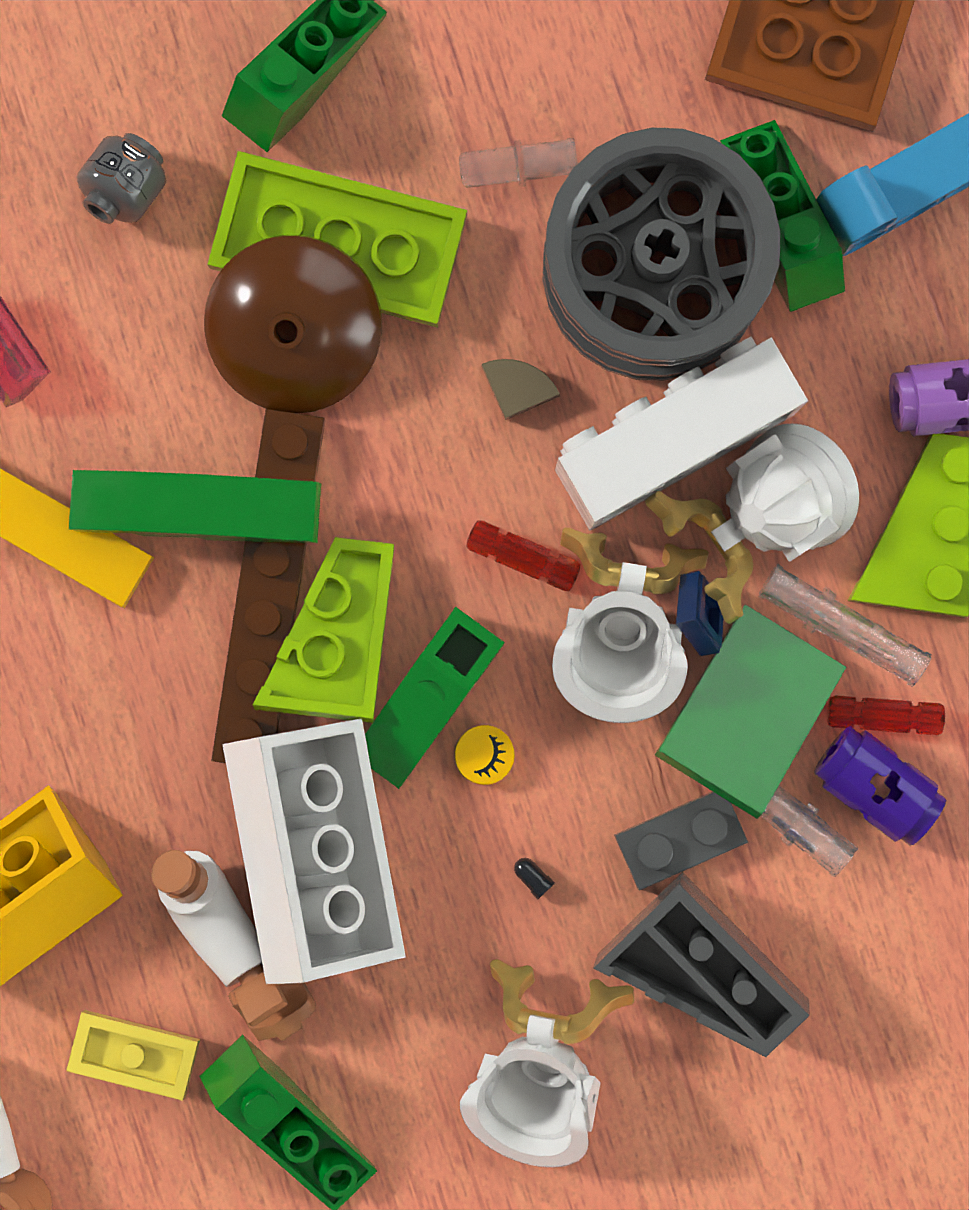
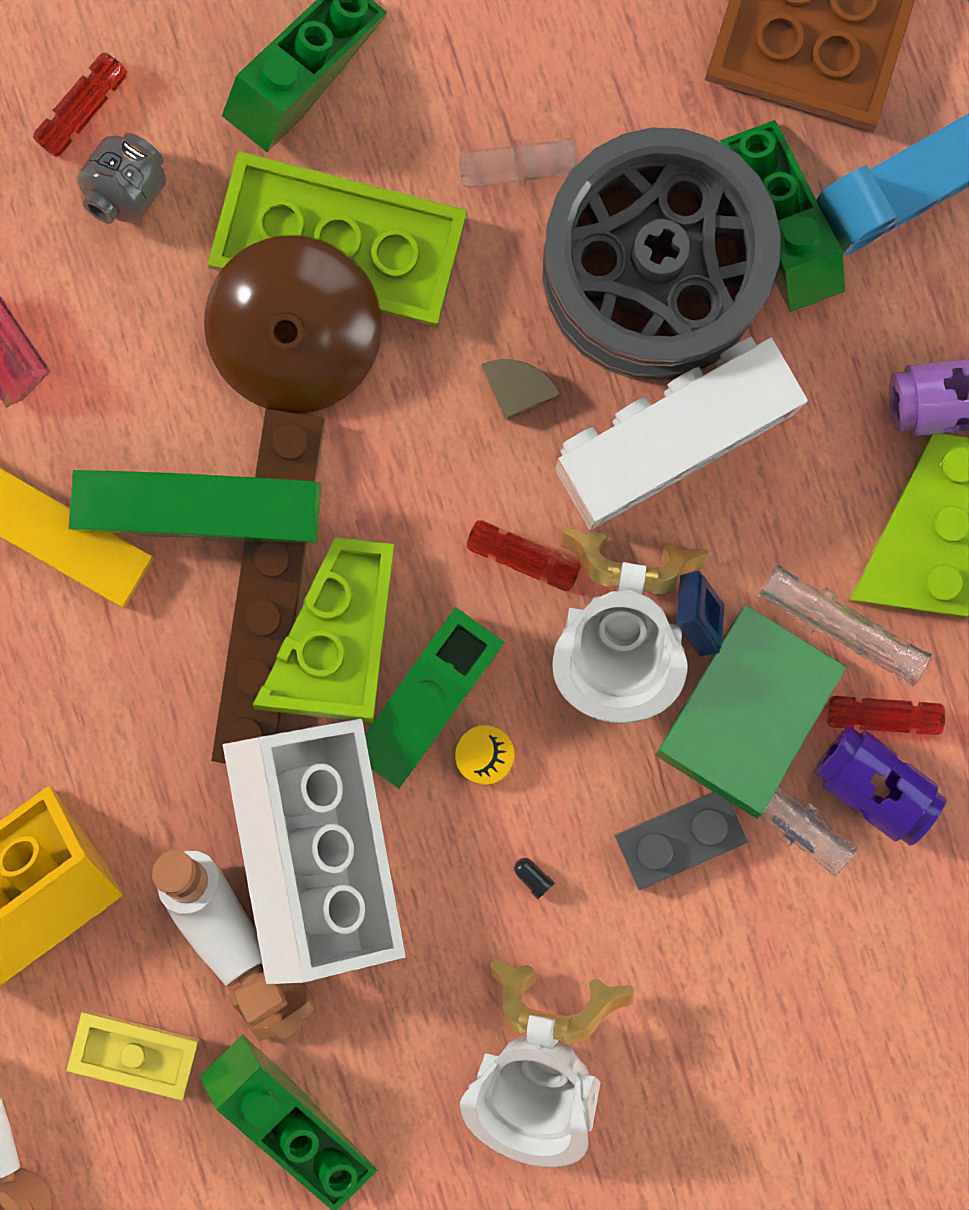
(80, 104): none -> clear red axle
(704, 965): dark grey wedge -> none
(785, 495): white helmet -> none

